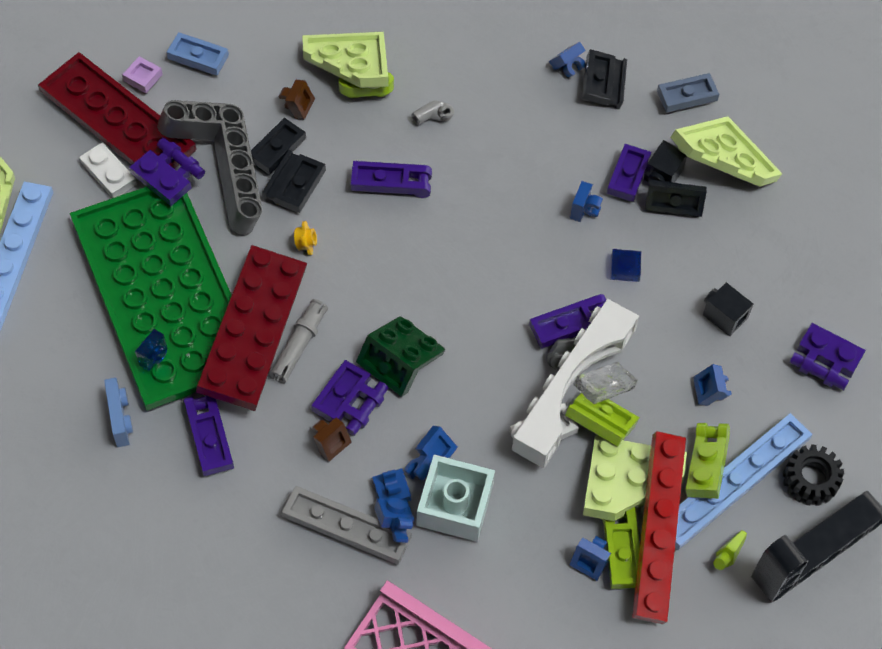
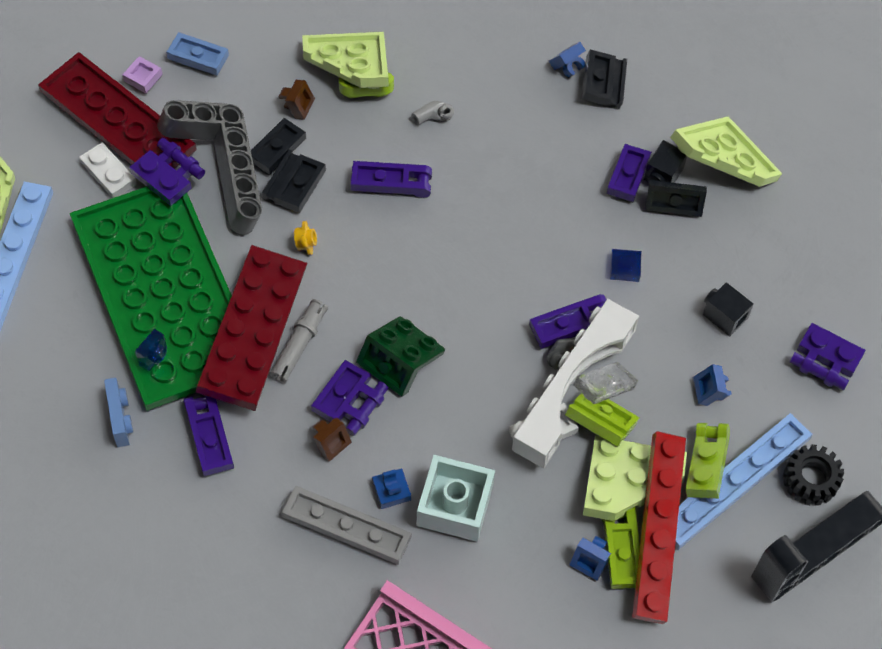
(396, 515): blue plate -> none
(434, 443): blue plate -> none
(585, 203): blue tile -> none
(688, 92): sand blue plate -> none
(728, 553): lime bar -> none

